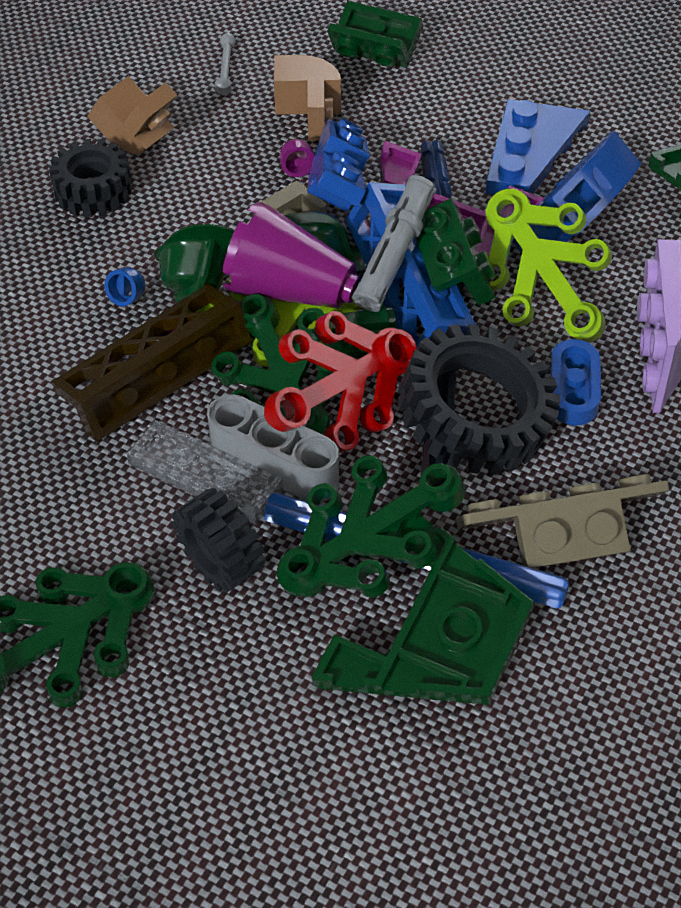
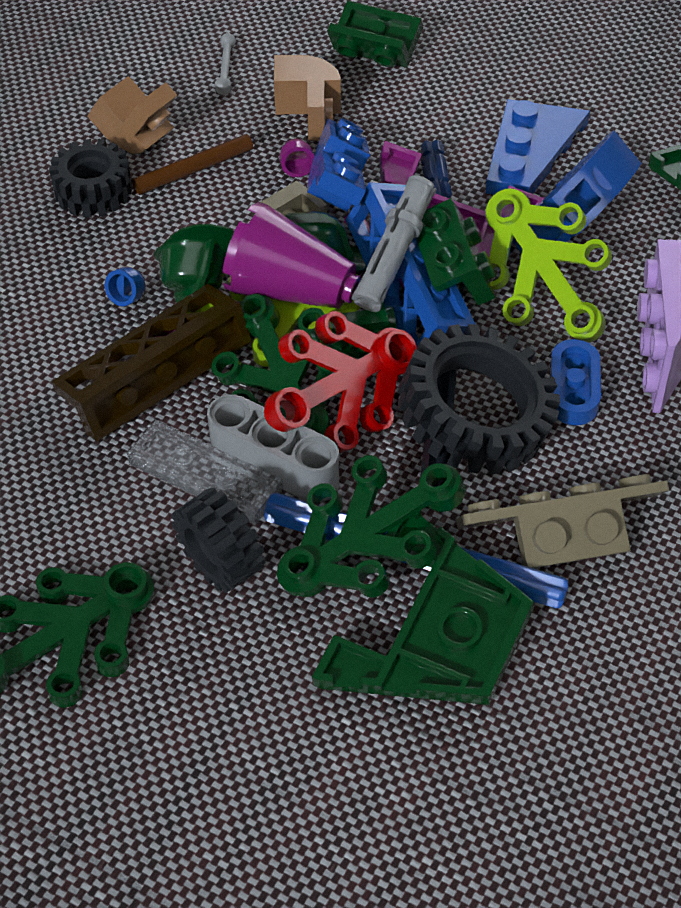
(192, 164): none -> reddish brown bar

